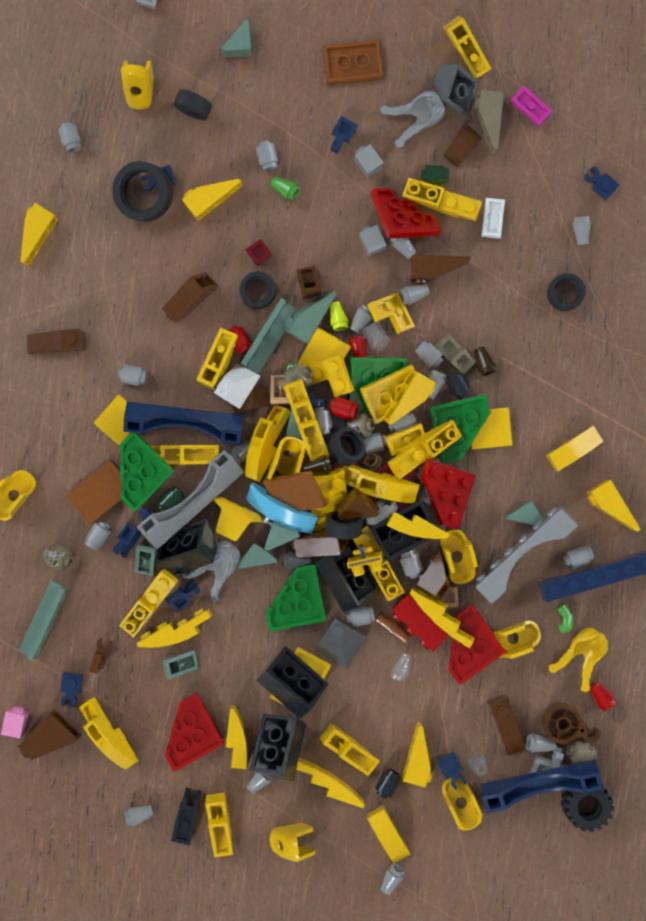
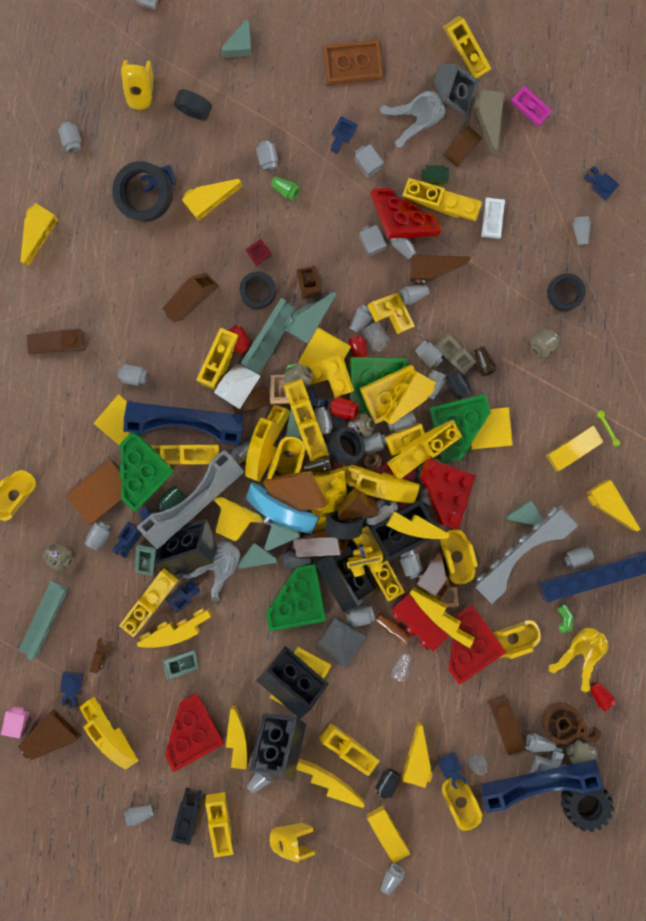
(337, 317): neon yellow cone -> none
(544, 343): none -> dark tan head
(600, 414): none -> lime hinge

